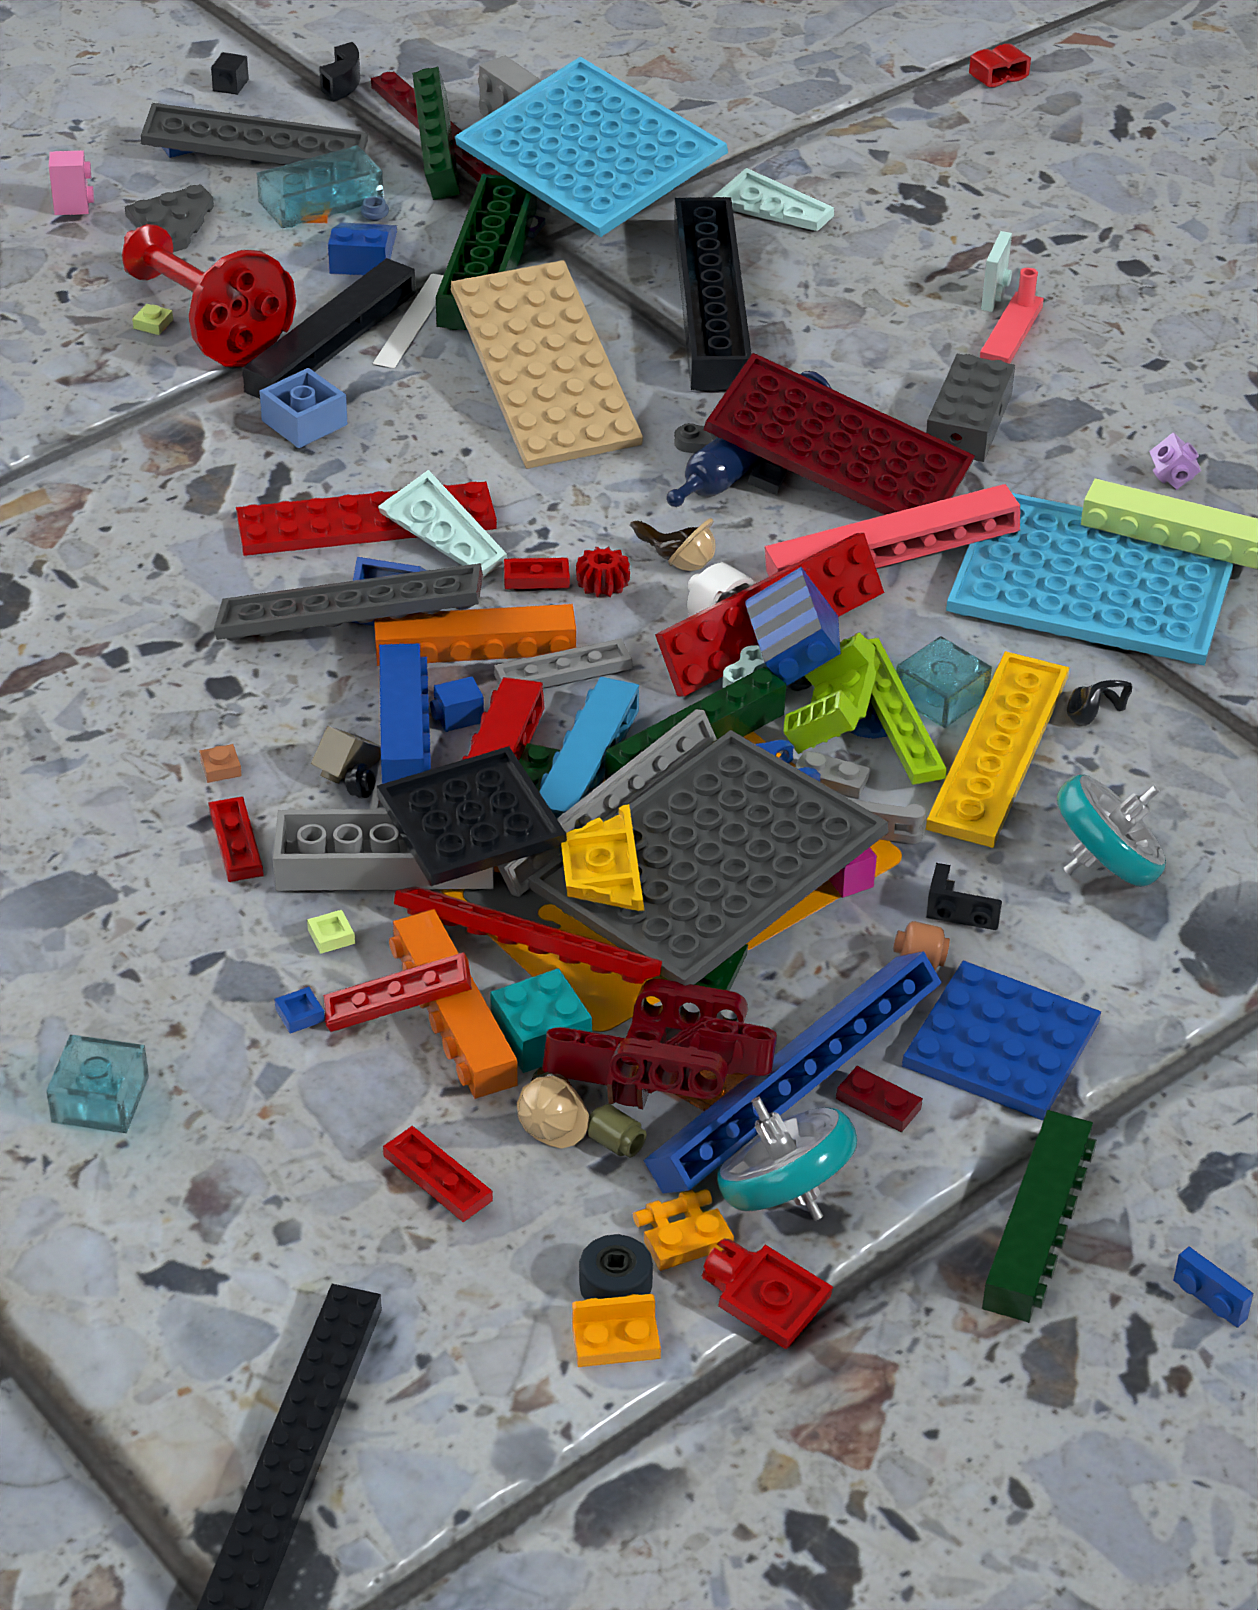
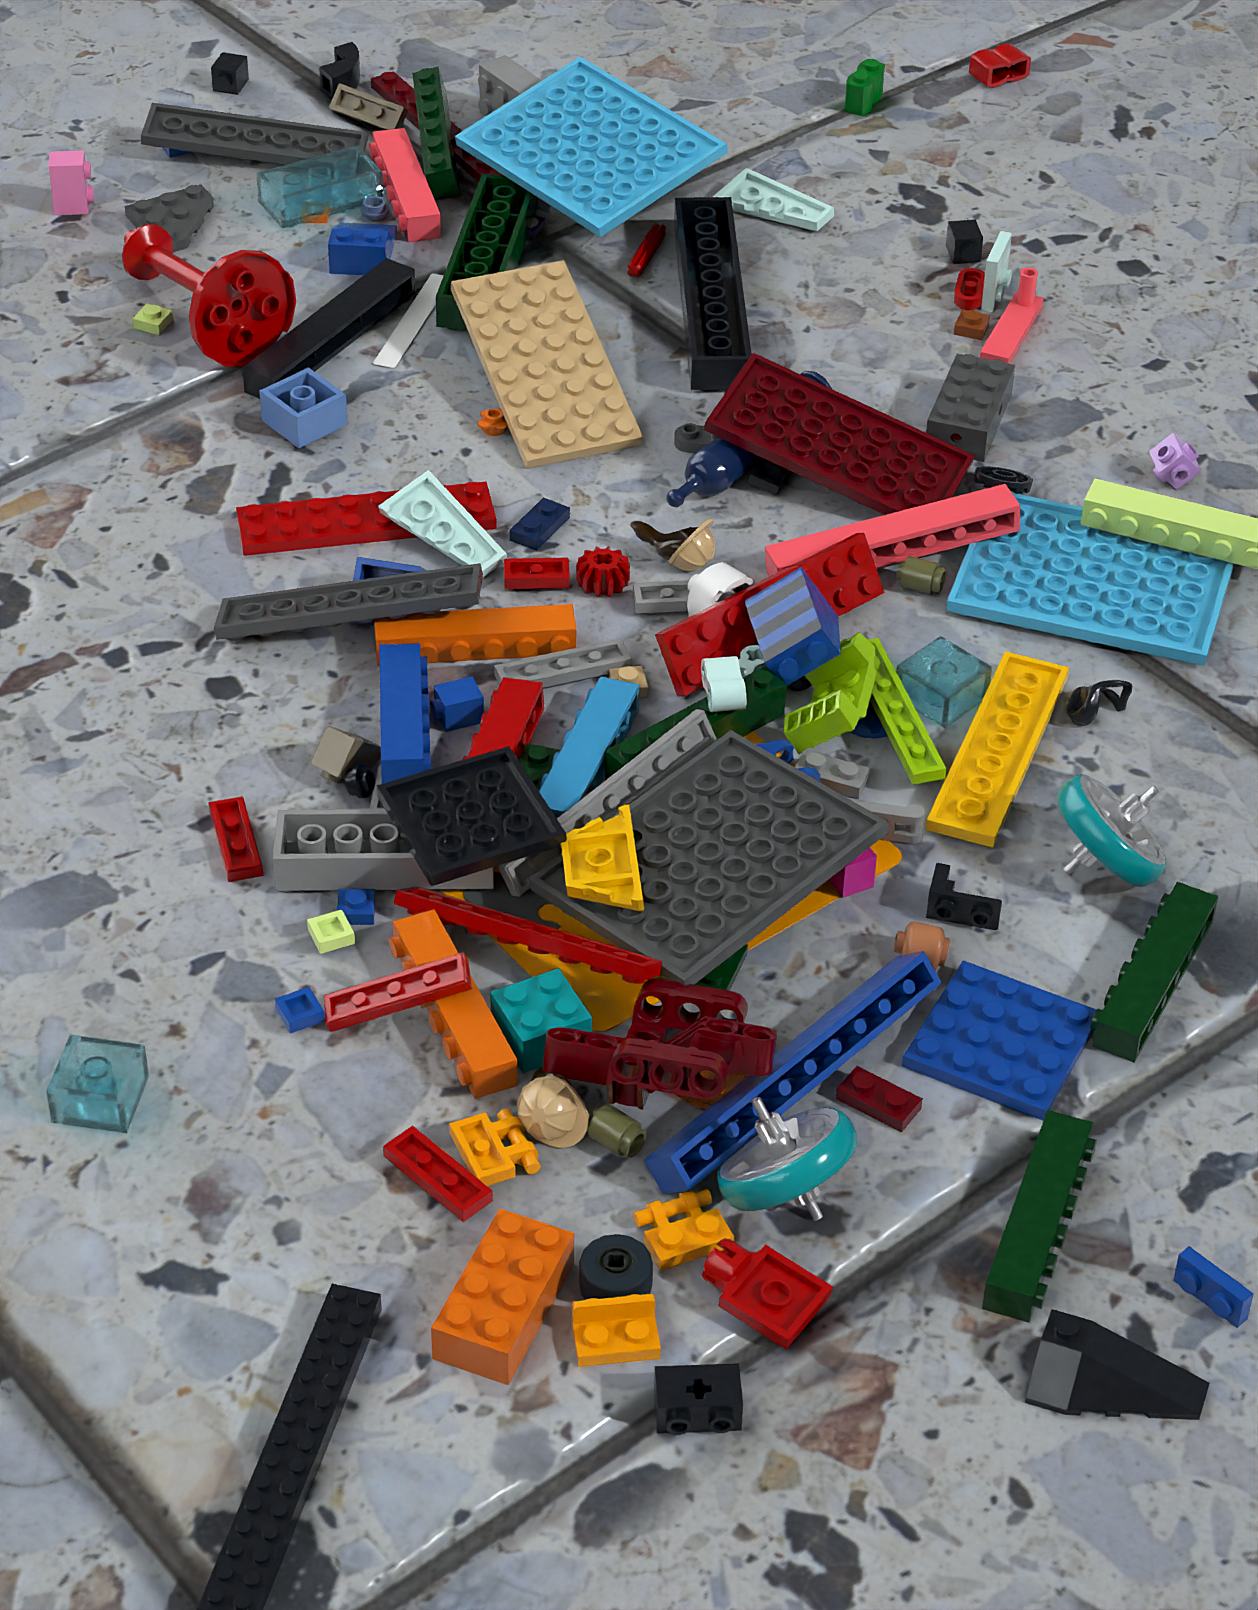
(220, 763): nougat plate -> none
(357, 905): none -> blue plate
(367, 108): none -> dark tan plate
(405, 185): none -> coral brick
(484, 1152): none -> light orange plate
(492, 422): none -> orange plate
(503, 1296): none -> orange brick
(539, 523): none -> dark blue plate
(633, 675): none -> tan plate
(646, 250): none -> red axle
(661, 597): none -> light grey plate
(698, 1398): none -> black brick
(723, 684): none -> light aqua axle
(864, 87): none -> green brick
(921, 575): none -> olive brick
(964, 241): none -> black brick
(969, 289): none -> red plate
(972, 324): none -> dark orange plate
(995, 476): none -> black wheel
(1098, 1370): none -> black wedge
(1154, 972): none -> dark green brick

